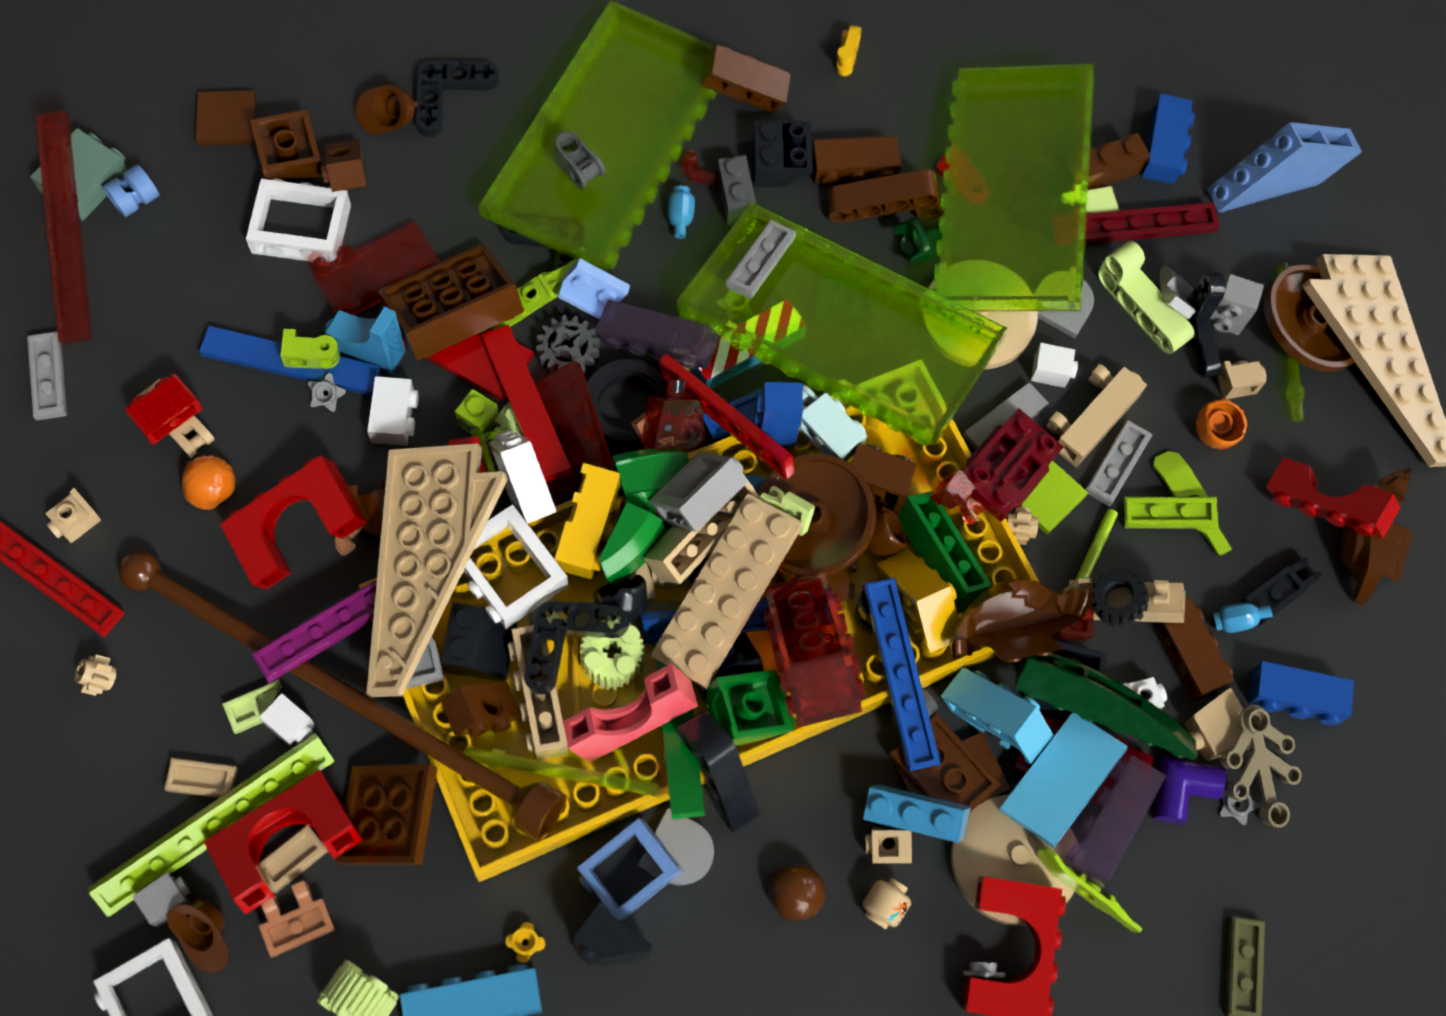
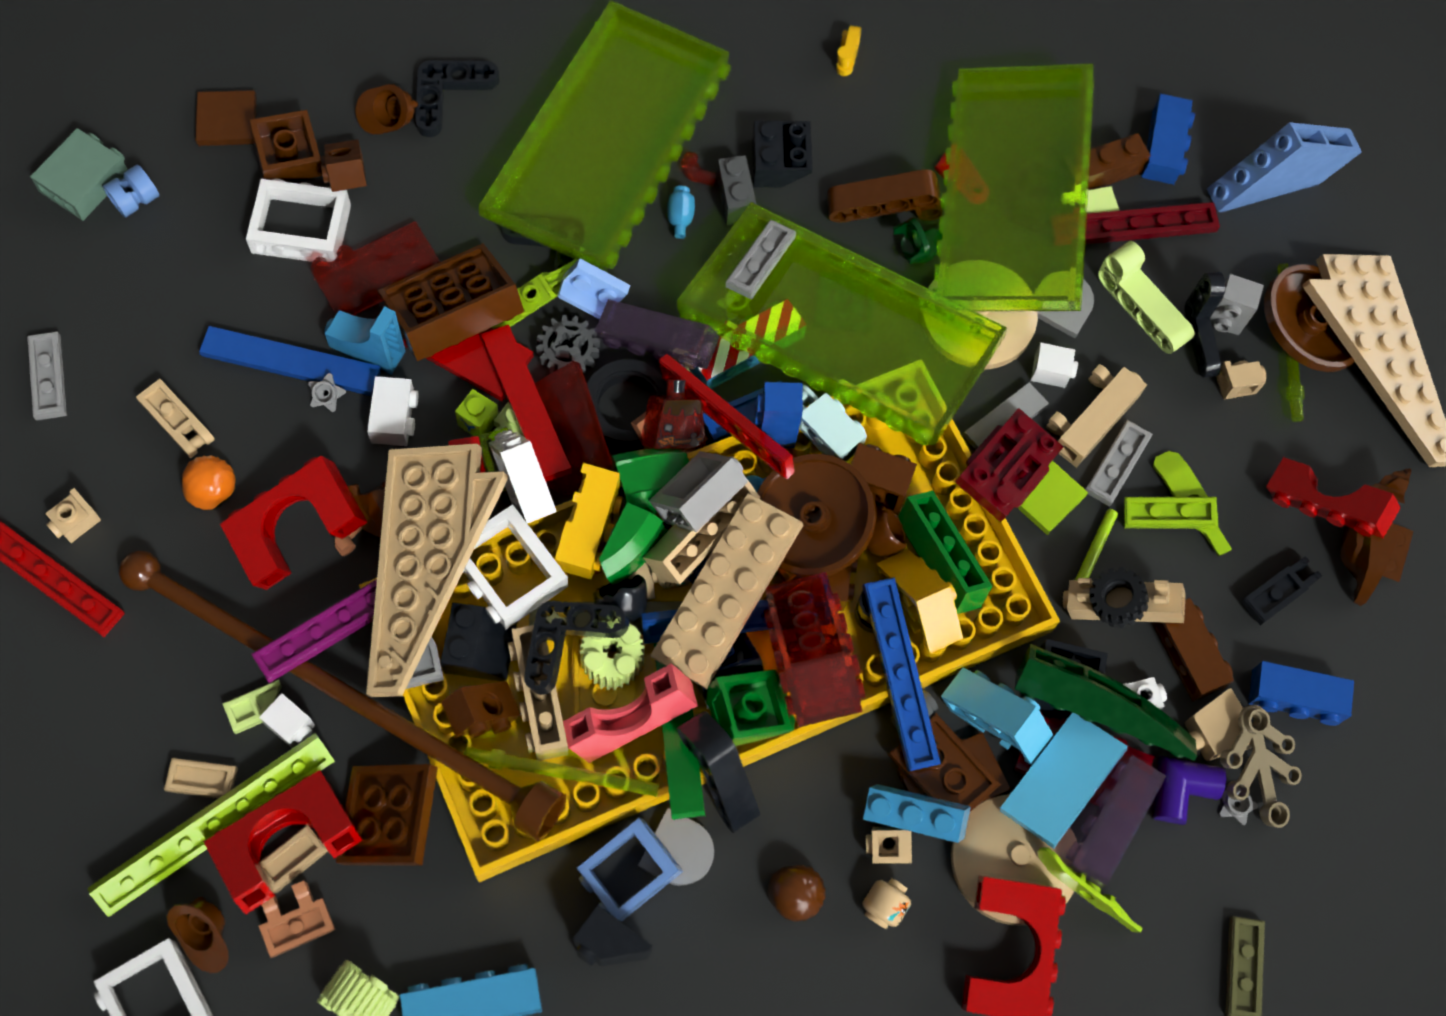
(63, 227): clear red plate -> none
(95, 675): tan gear -> none
(160, 897): light grey brick -> none
(163, 408): red brick -> none
(309, 352): lime leg -> none
(515, 942): yellow plate -> none
(580, 163): dark grey piece -> none
(745, 78): reddish brown brick -> none
(790, 505): yellowish green plate -> none
(854, 159): reddish brown brick -> none
(954, 492): clear red piece -> none
(983, 969): light grey plate -> none
(1018, 619): reddish brown animal -> none
(1023, 524): tan gear -> none
(1081, 629): clear red piece -> none
(1176, 291): light grey slope -> none
(1221, 424): orange hair -> none
(1240, 616): dark azure plant -> none

